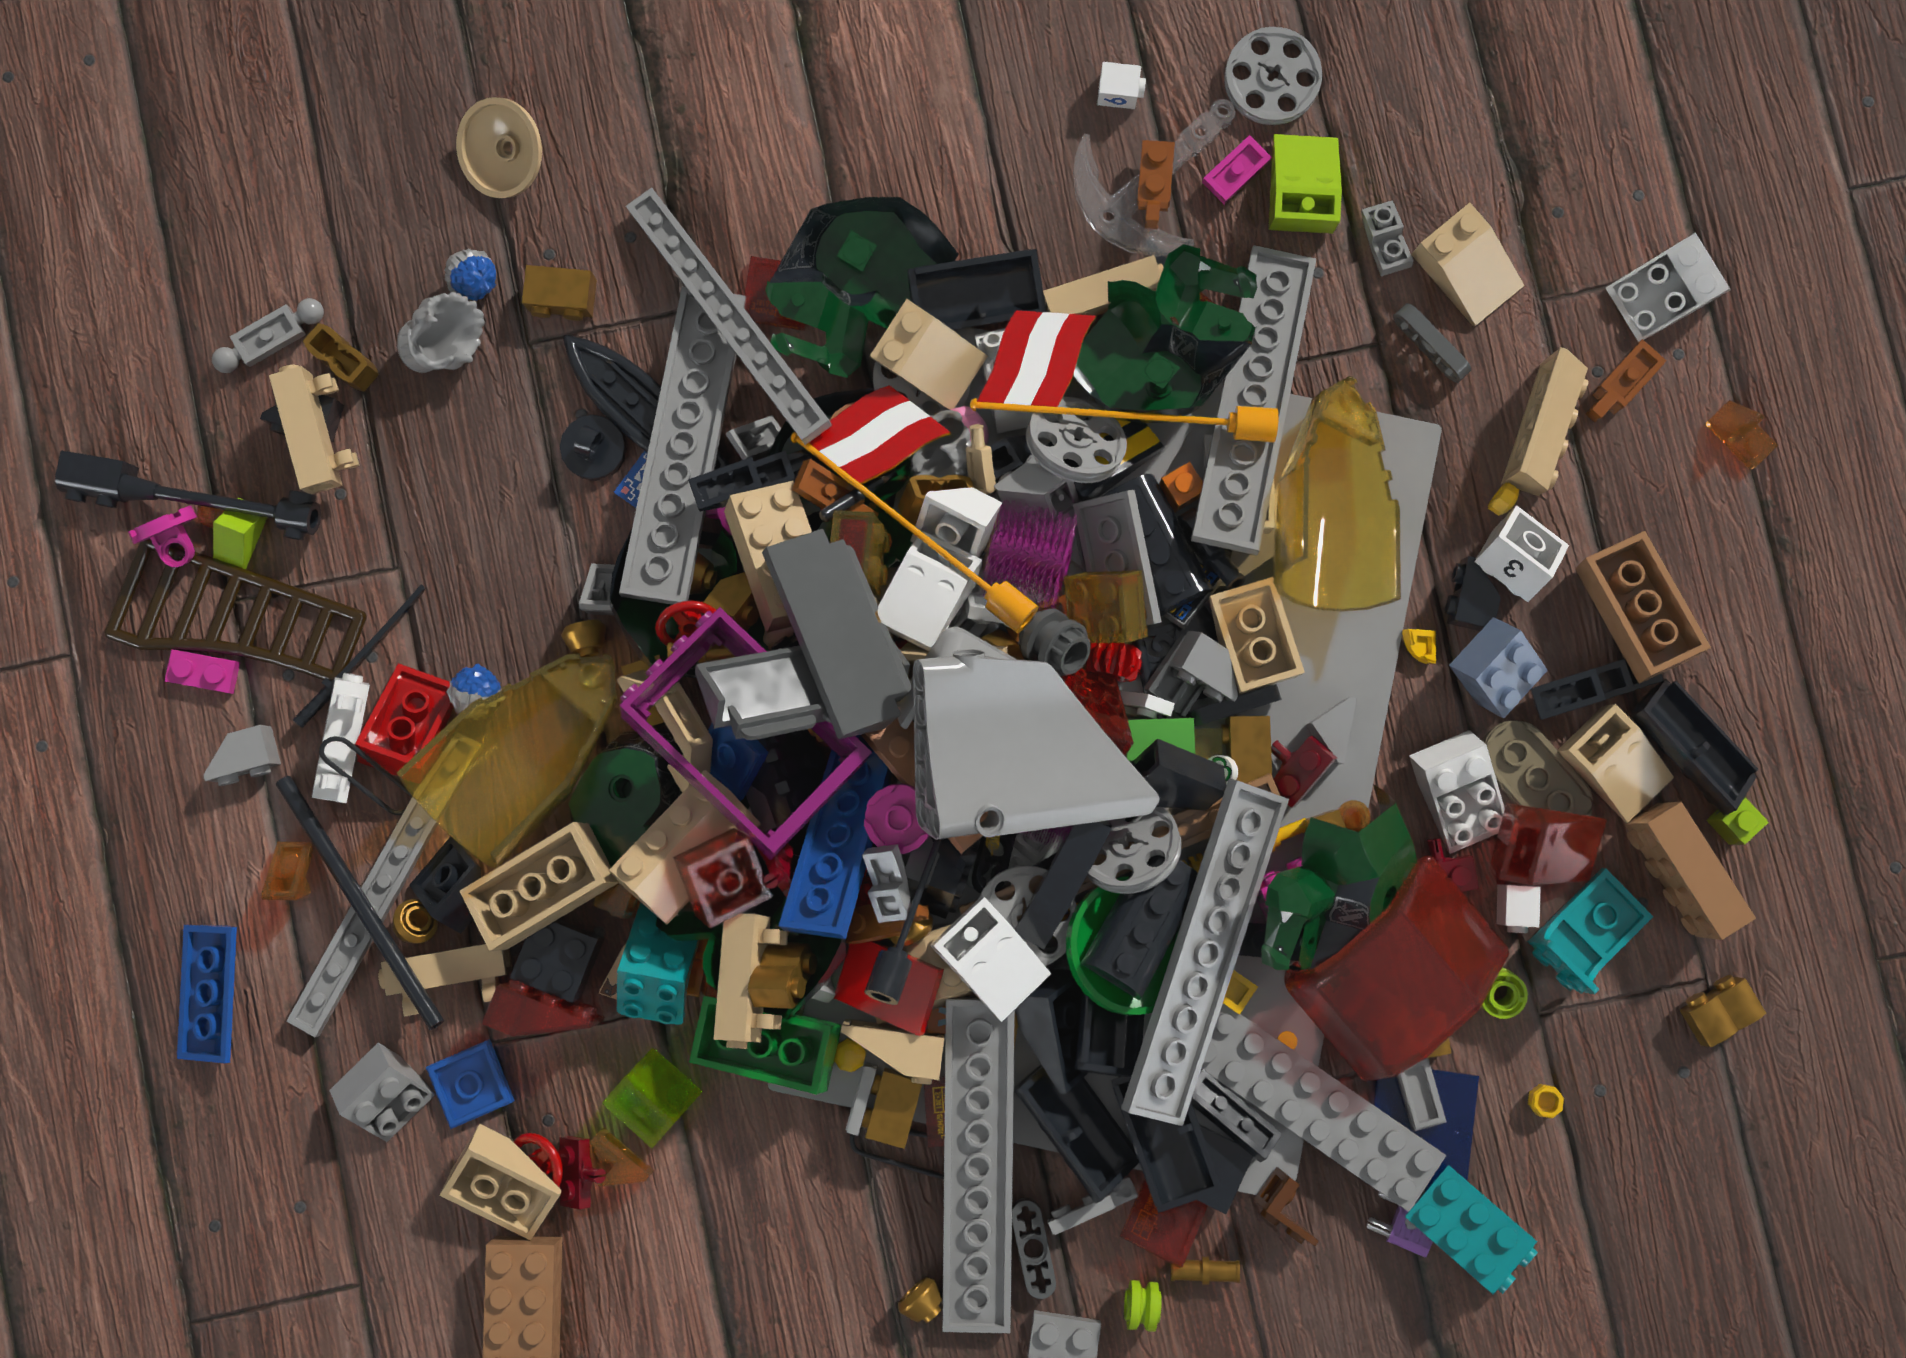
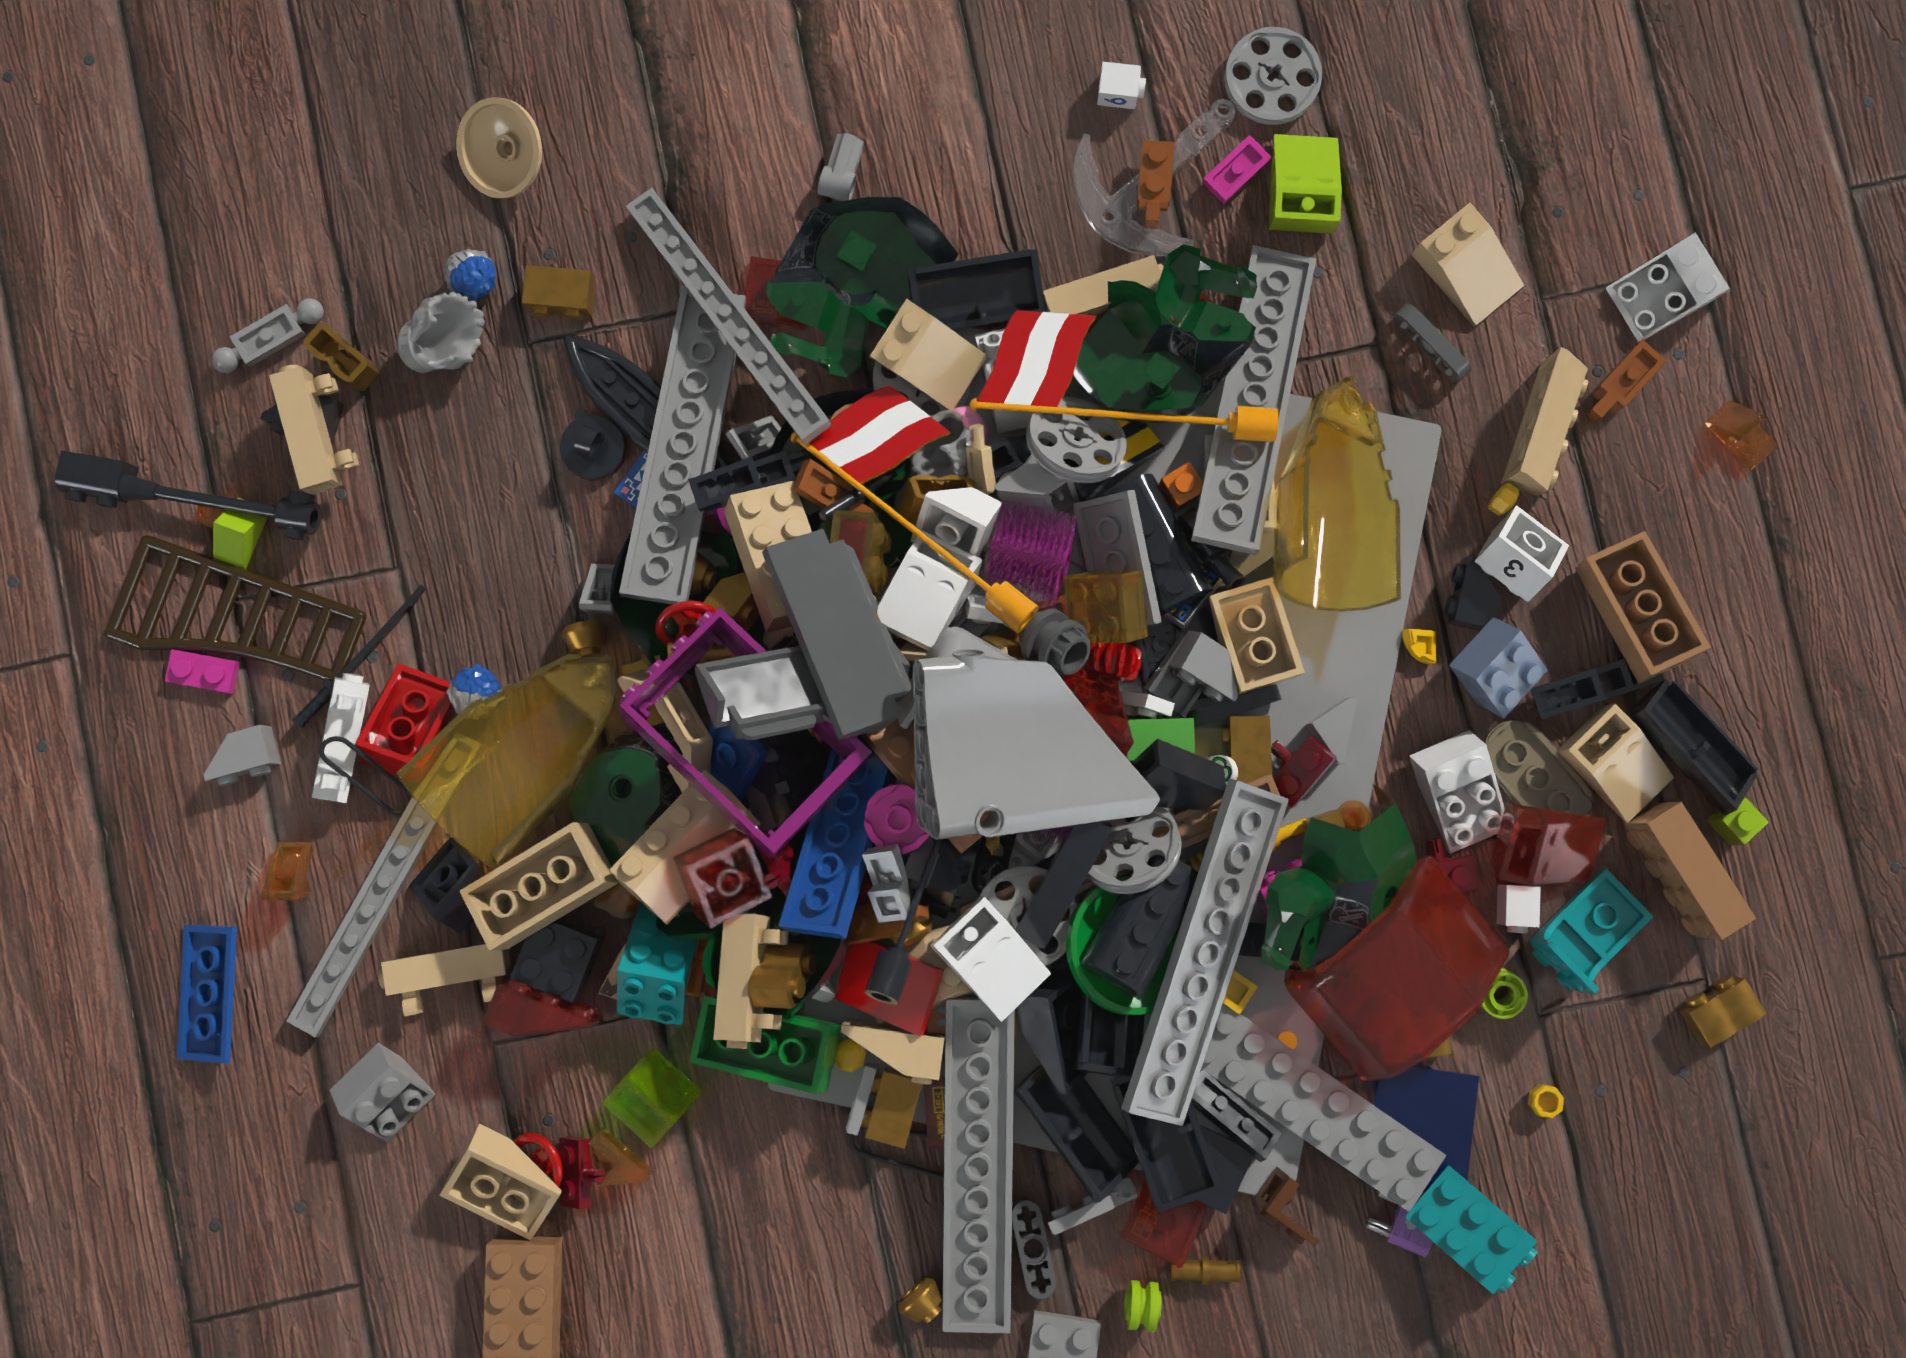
(164, 532): dark pink tile -> none
(360, 903): black piece -> none
(413, 922): pearl gold cone -> none
(470, 1084): blue tile -> none
(839, 176): none -> light grey piece
(1386, 238): light grey slope -> none
(1421, 1096): light grey tile -> none

